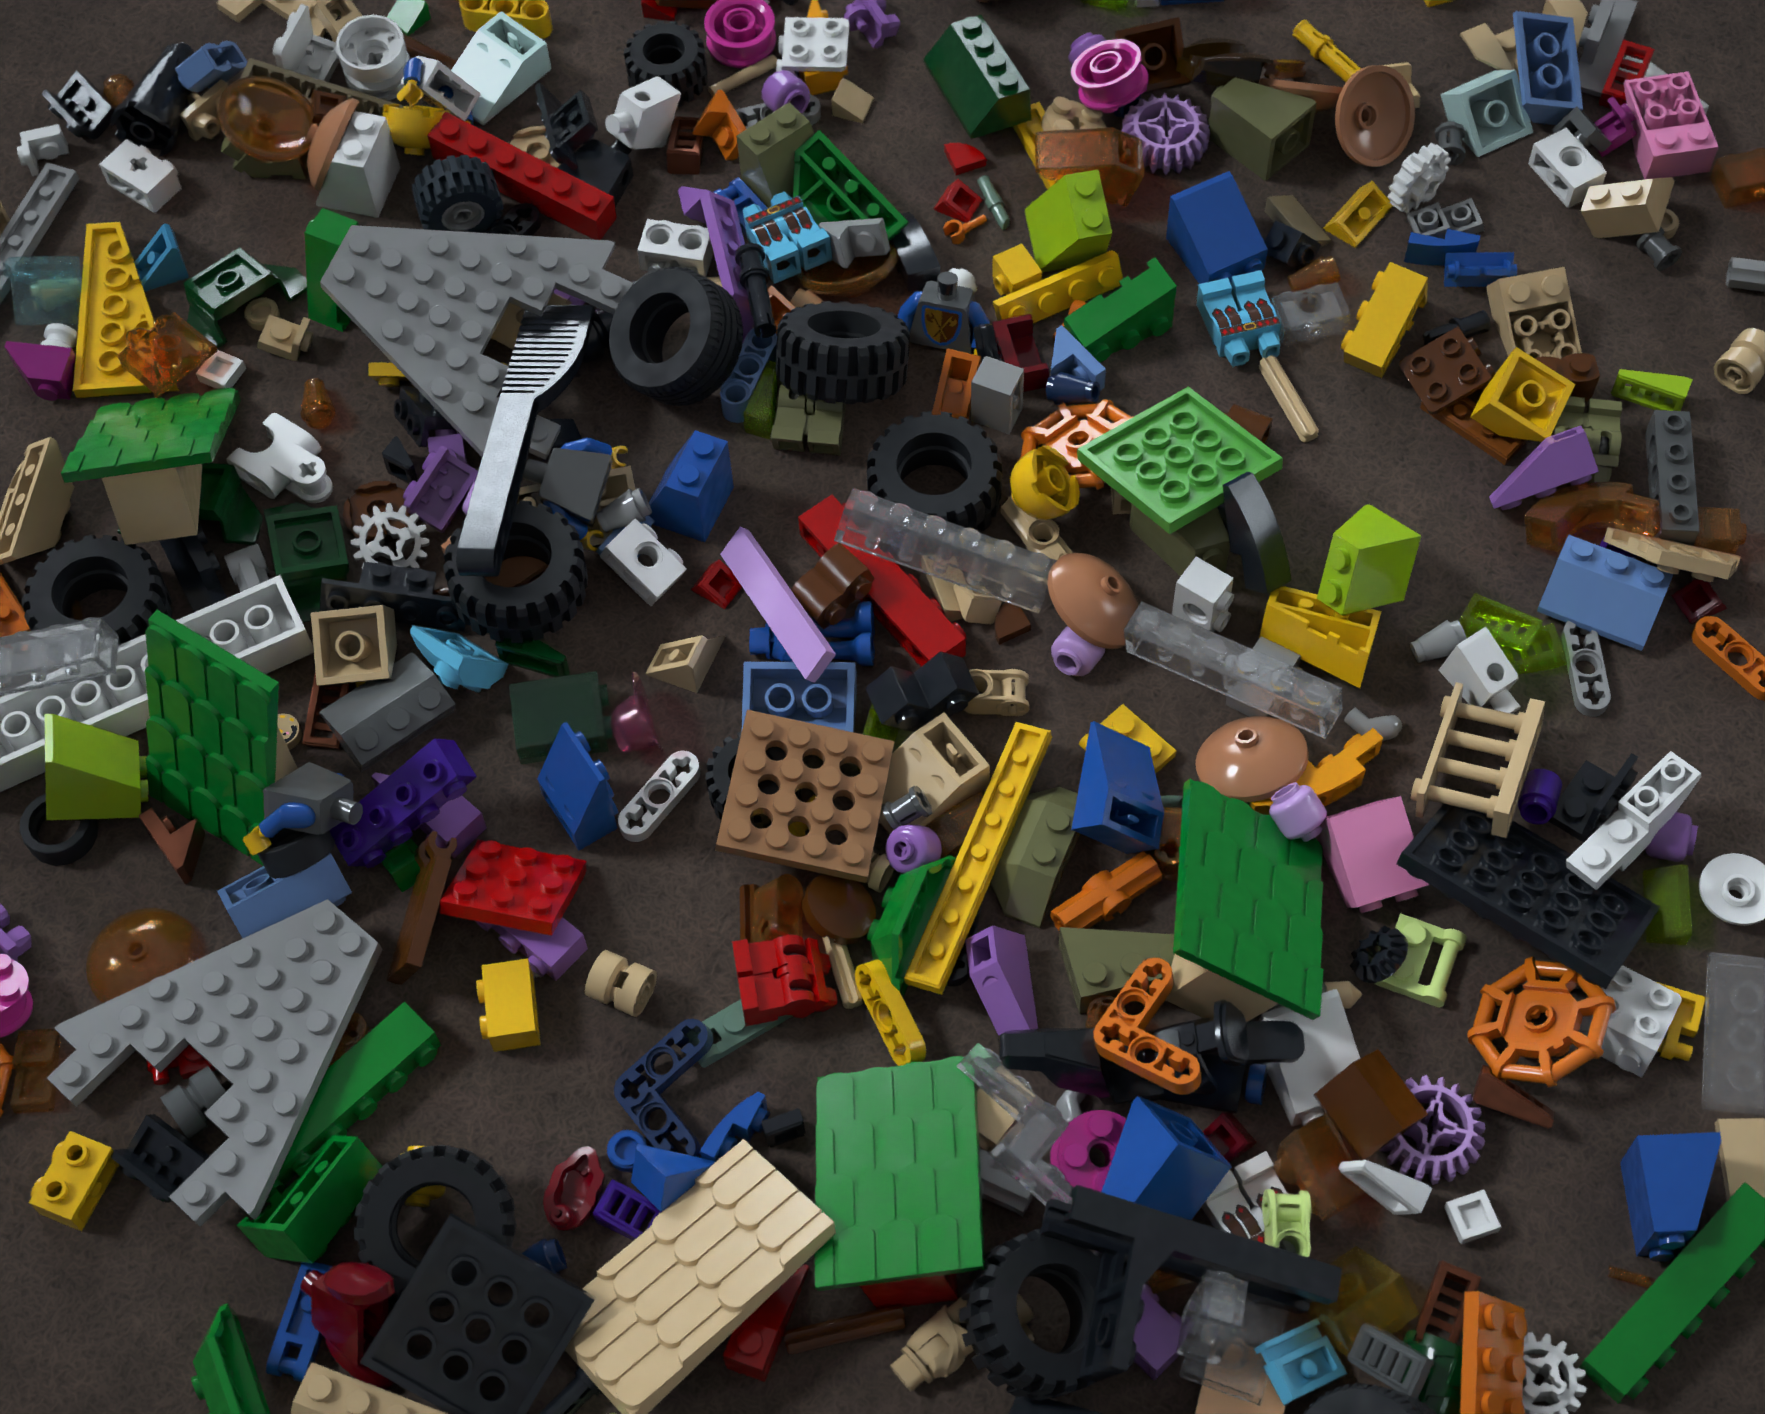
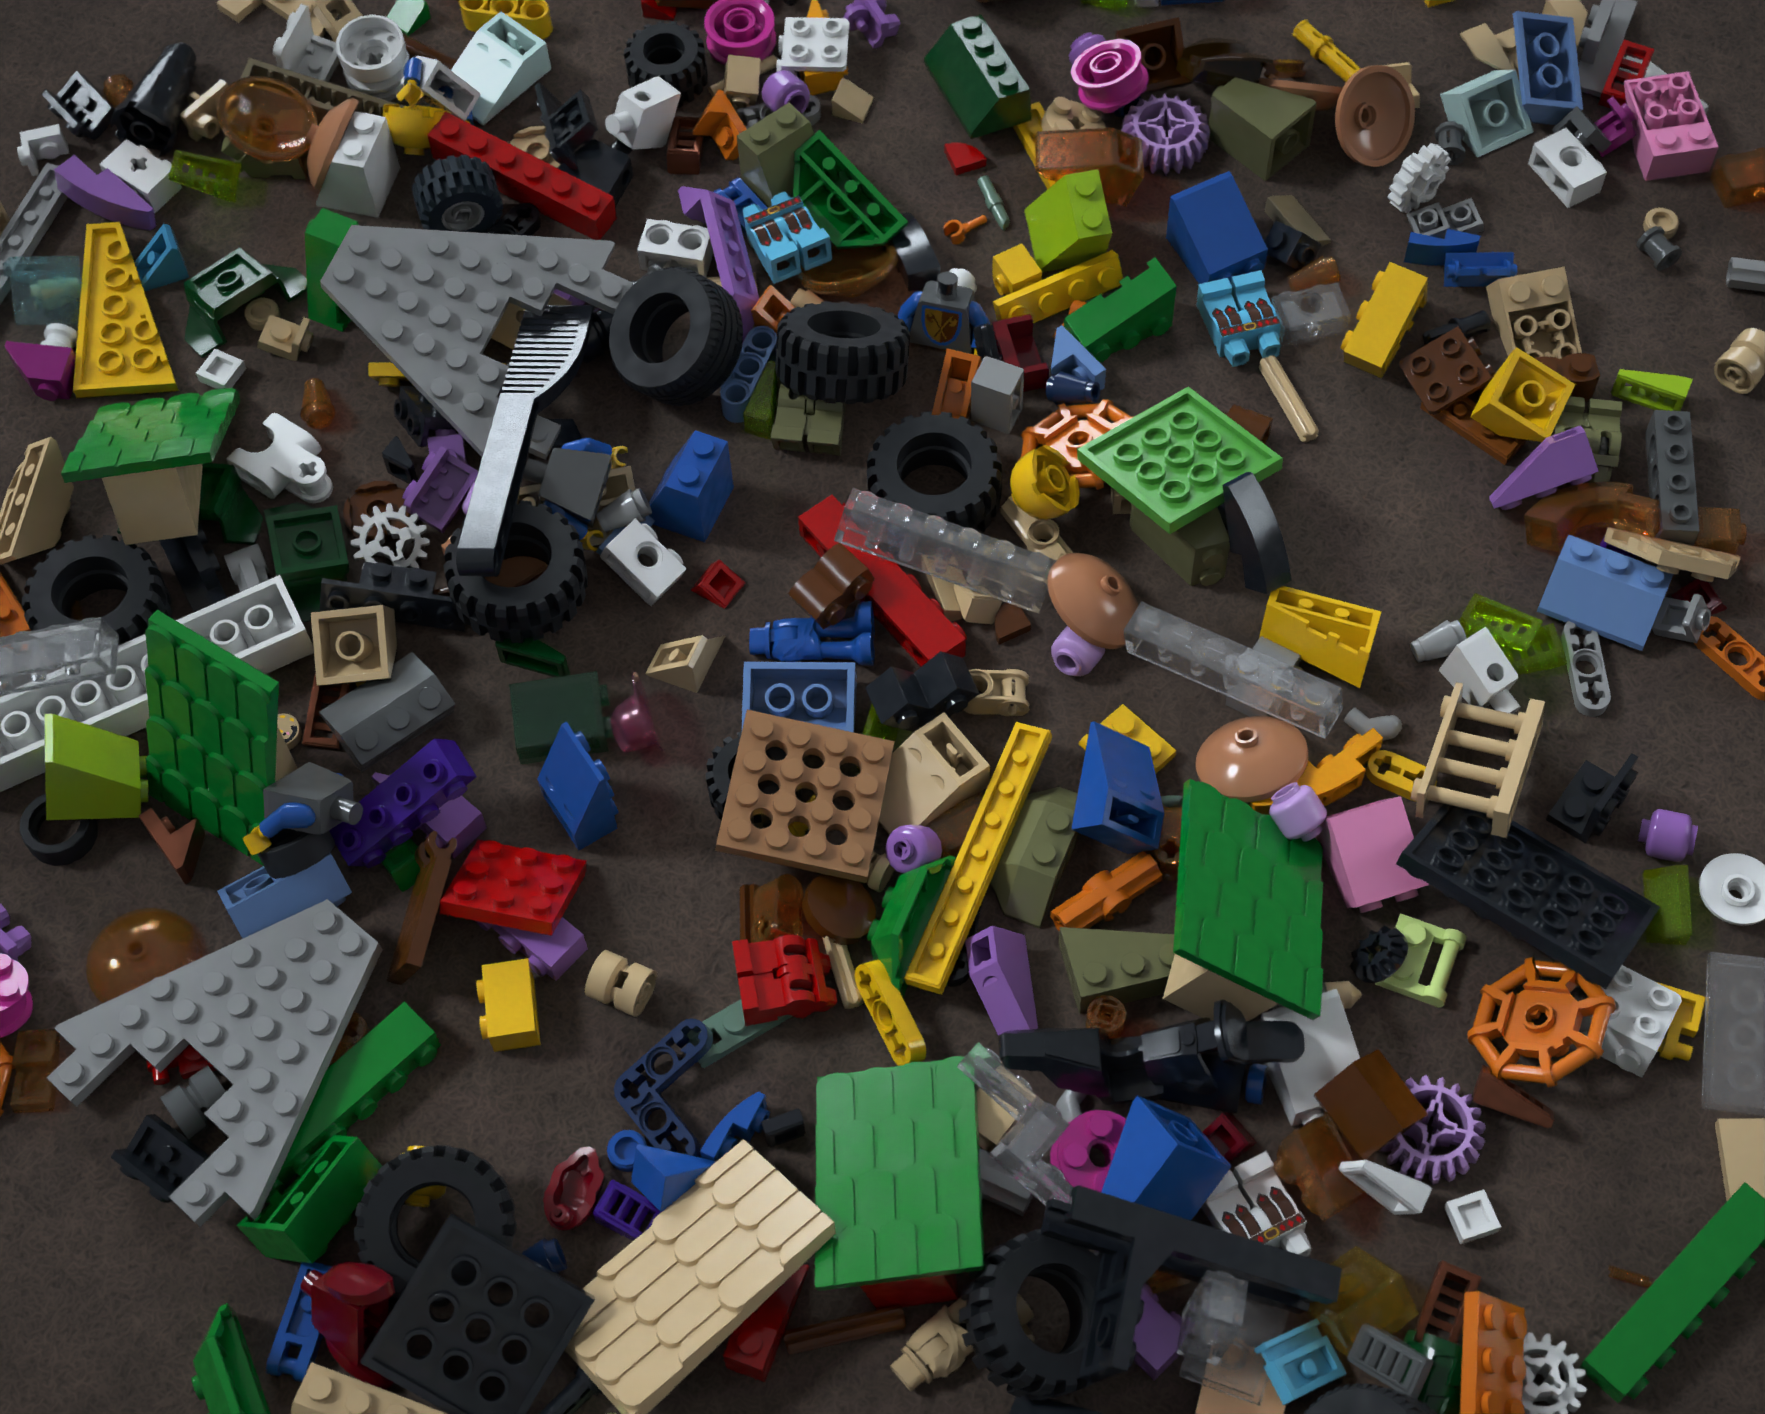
(74, 1181): yellow brick -> none
(103, 194): none -> medium lavender slope
(164, 352): clear orange slope -> none
(211, 65): medium blue brick -> none
(213, 186): none -> clear neon green slope
(322, 103): reddish brown tile -> none
(458, 659): medium azure slope -> none
(634, 810): white beam -> none
(742, 80): none -> tan brick
(754, 279): black pin -> none
(778, 605): lavender tile -> none
(856, 239): light grey slope -> none
(907, 808): dark grey bush -> none
(958, 202): red slope -> none
(1136, 1039): orange beam -> none
(1203, 596): white brick -> none
(1287, 1219): yellowish green piece -> none
(1359, 214): yellow slope -> none
(1368, 562): lime slope -> none
(1400, 774): none -> yellow beam
(1539, 796): dark purple brick -> none
(1626, 207): tan slope -> none
(1635, 822): white slope -> none
(1667, 1189): blue slope -> none
(1682, 619): none -> light grey bracket

